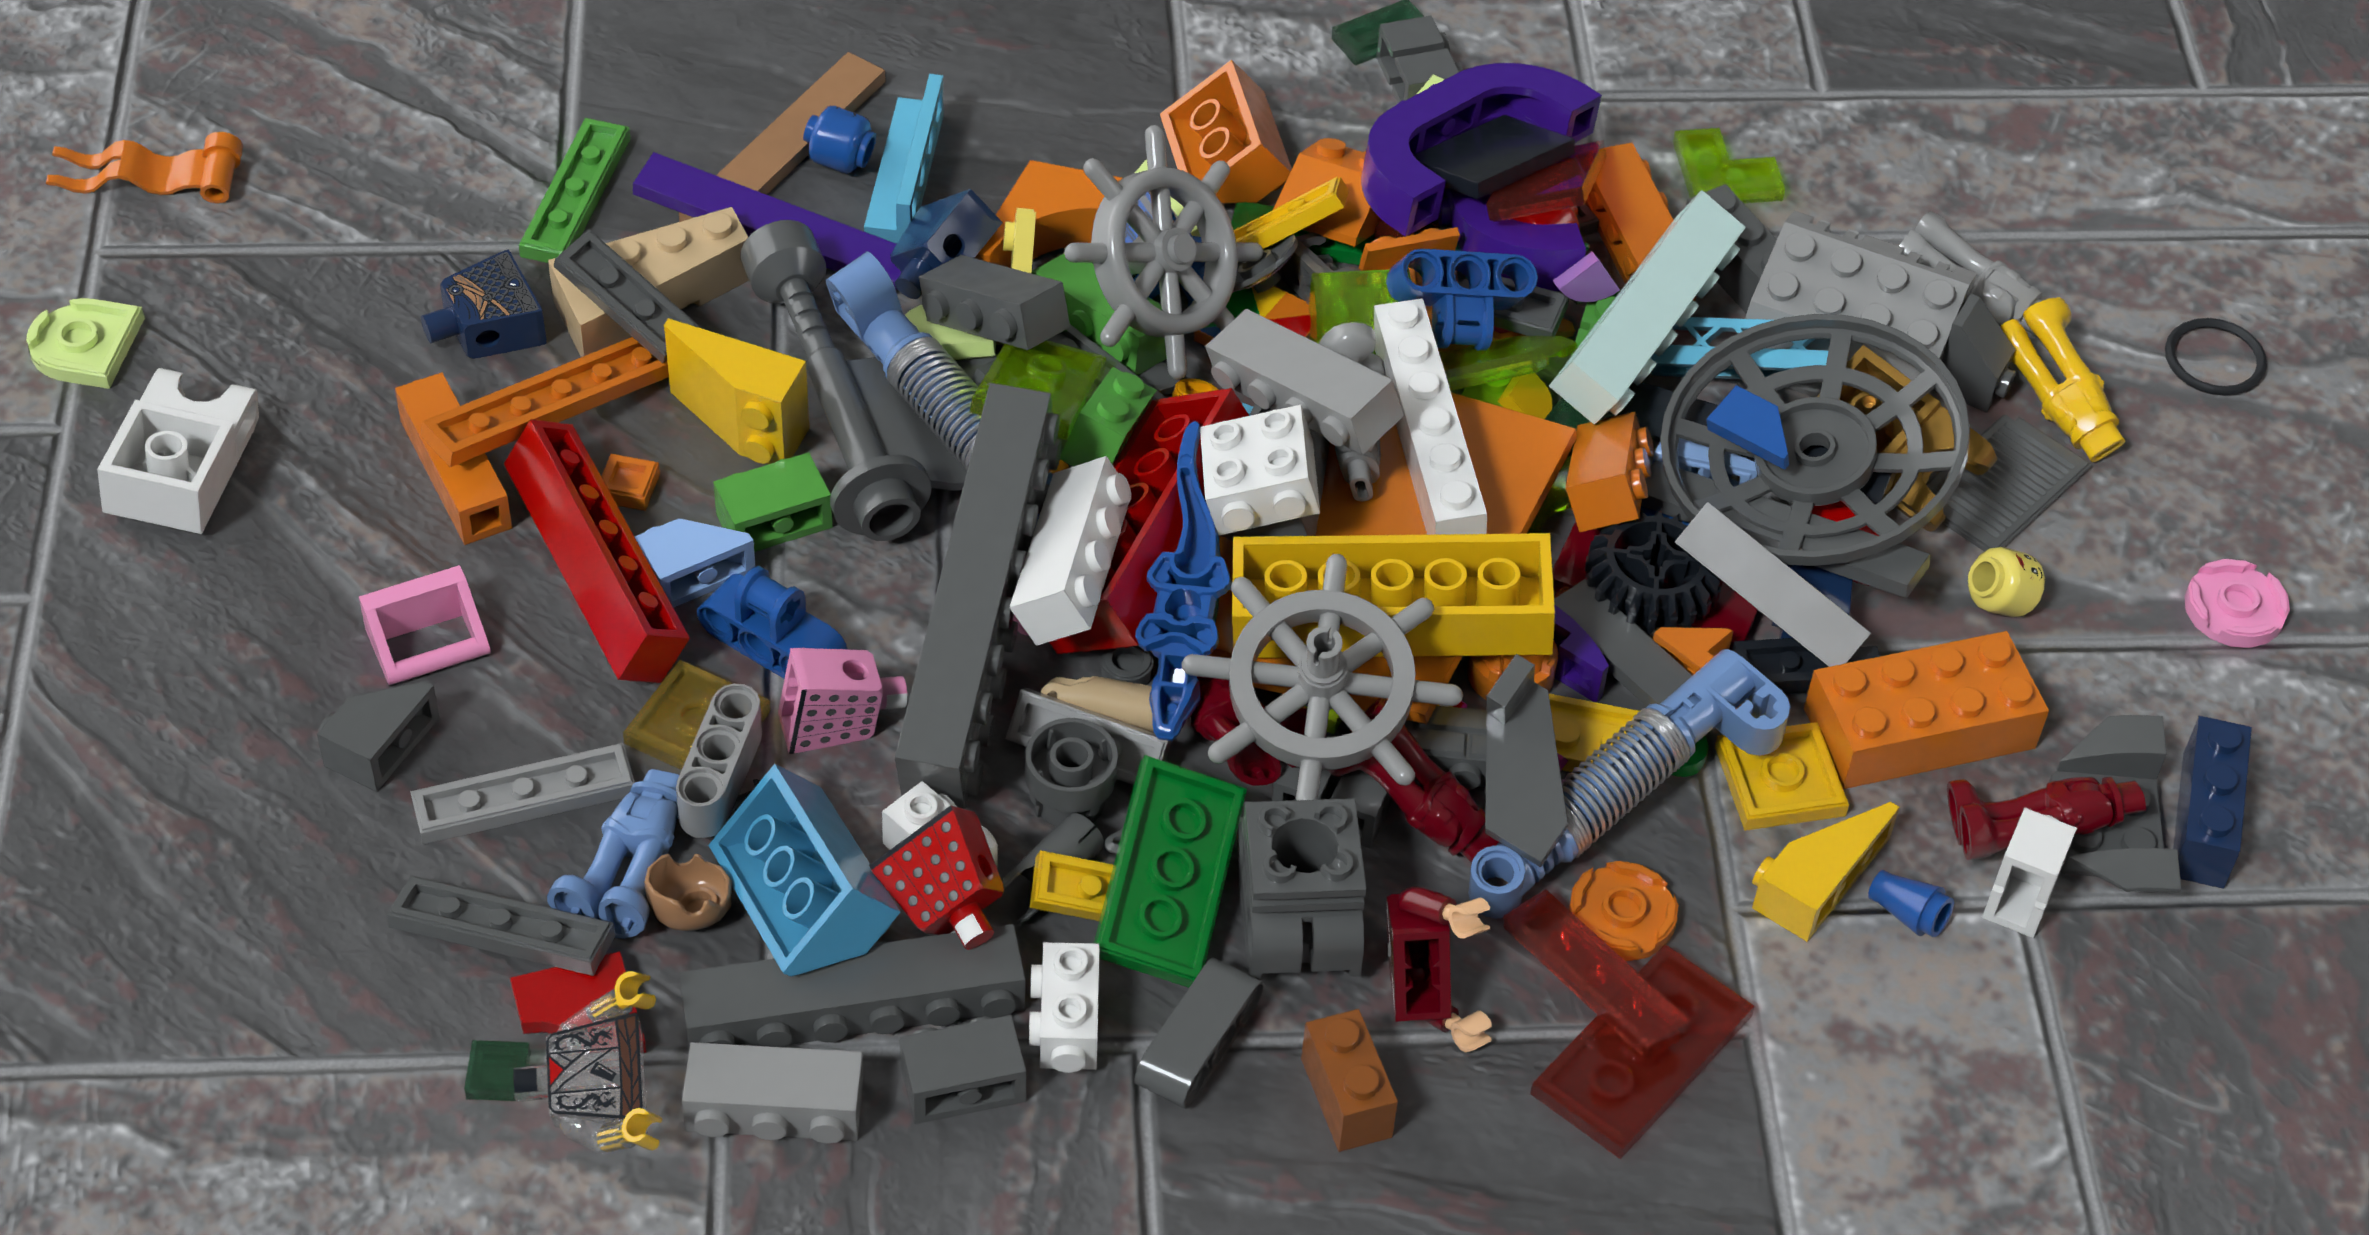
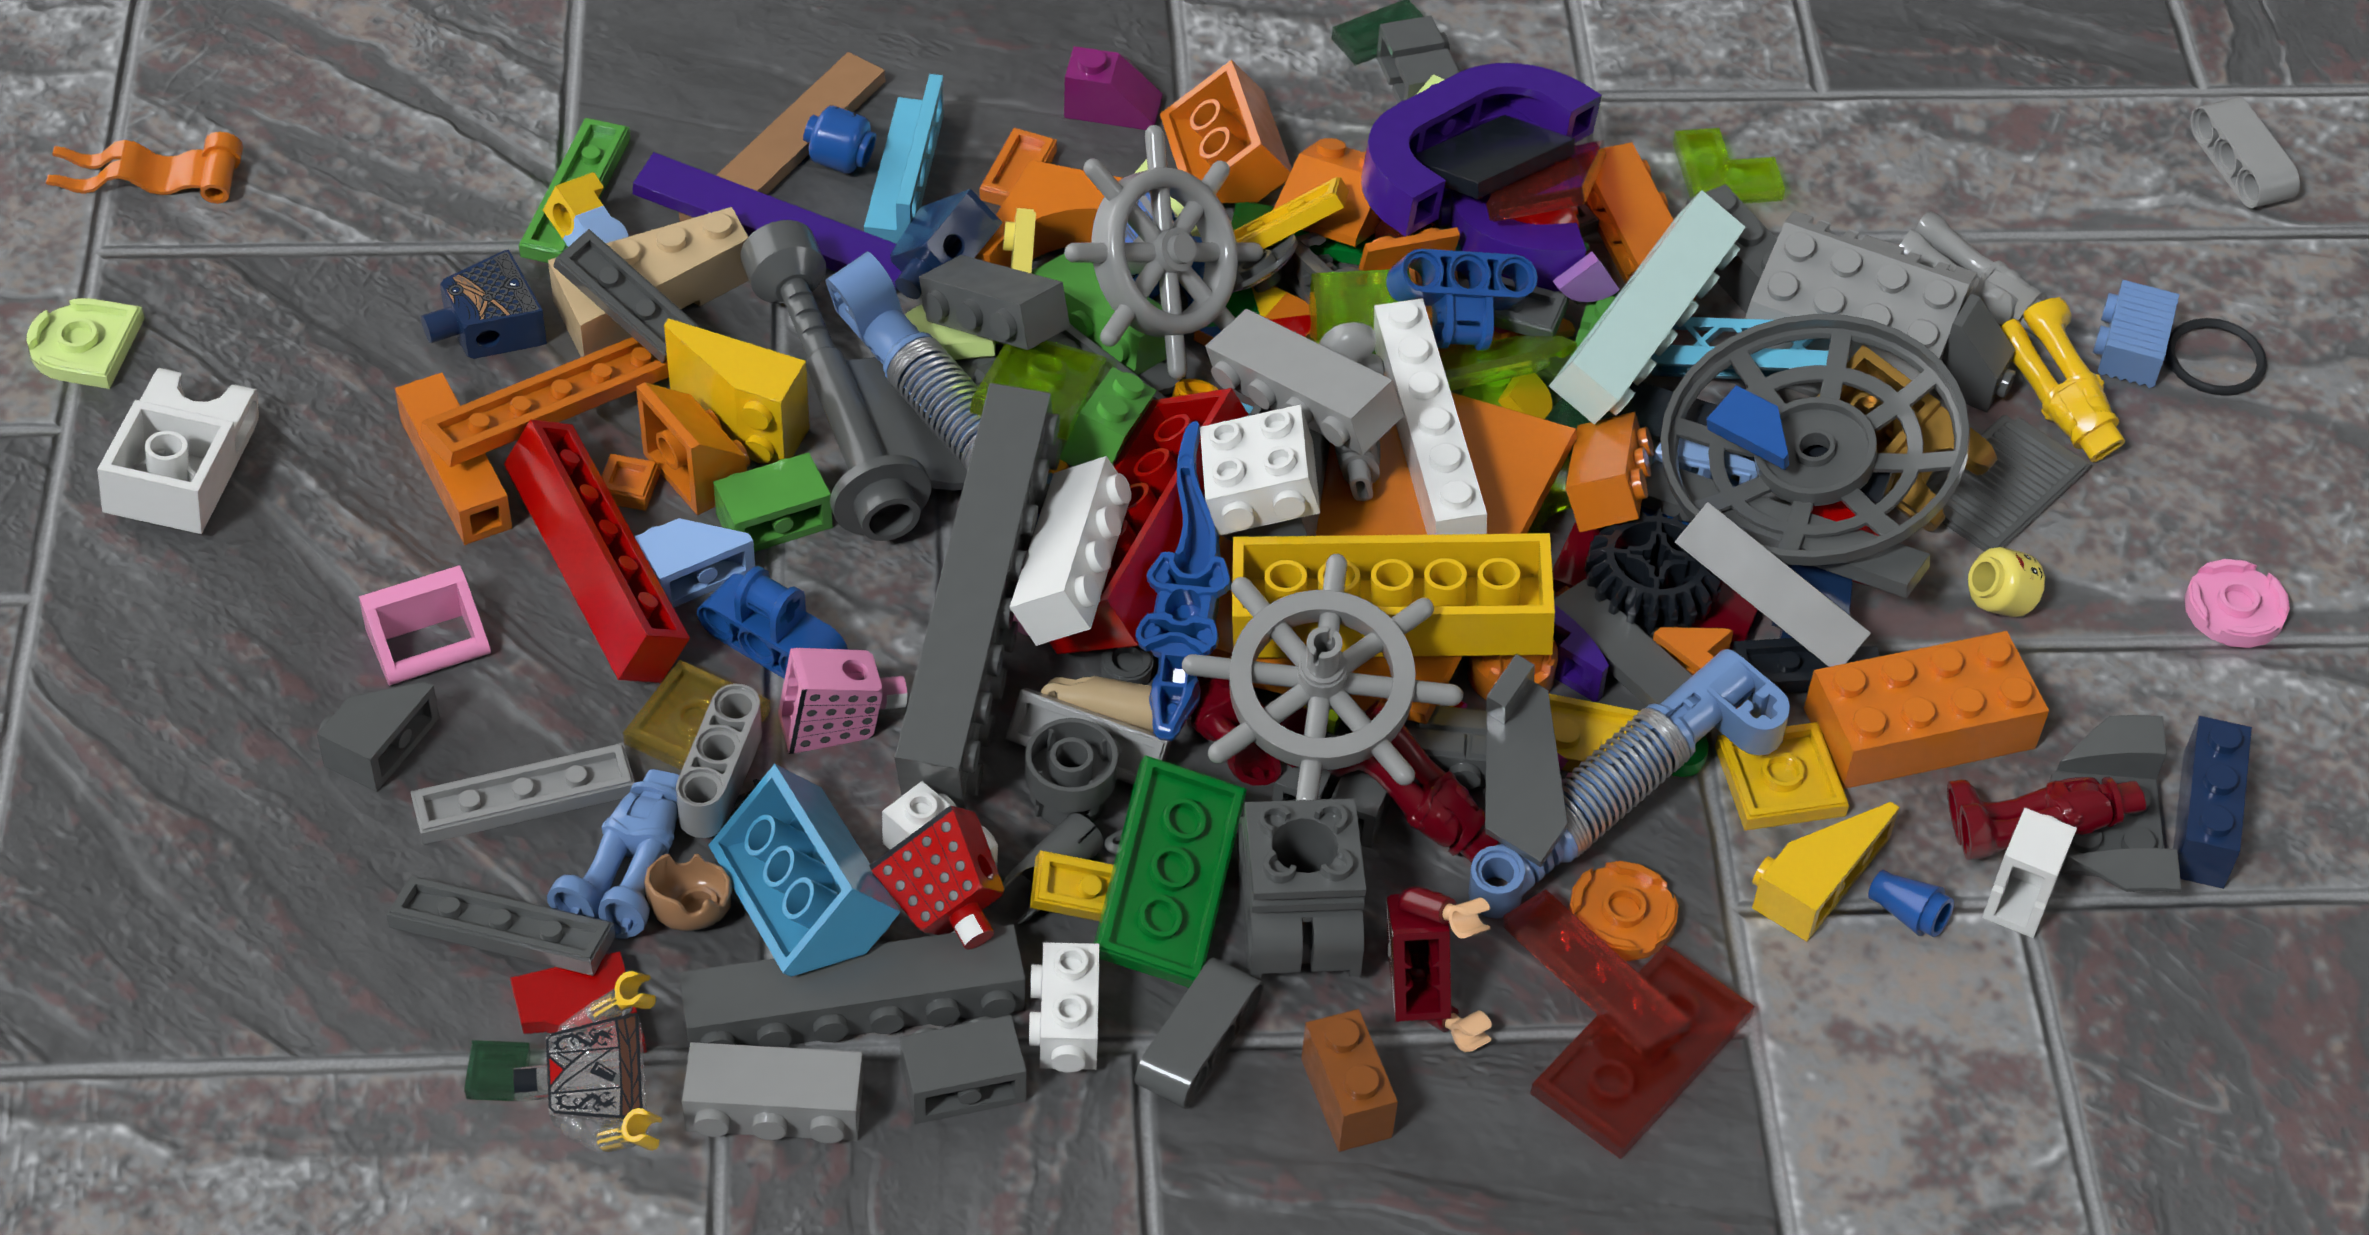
(576, 208): none -> yellow leg
(687, 444): none -> orange slope
(1011, 162): none -> orange tile
(1109, 90): none -> magenta slope
(2136, 334): none -> medium blue brick
(2245, 152): none -> light grey beam

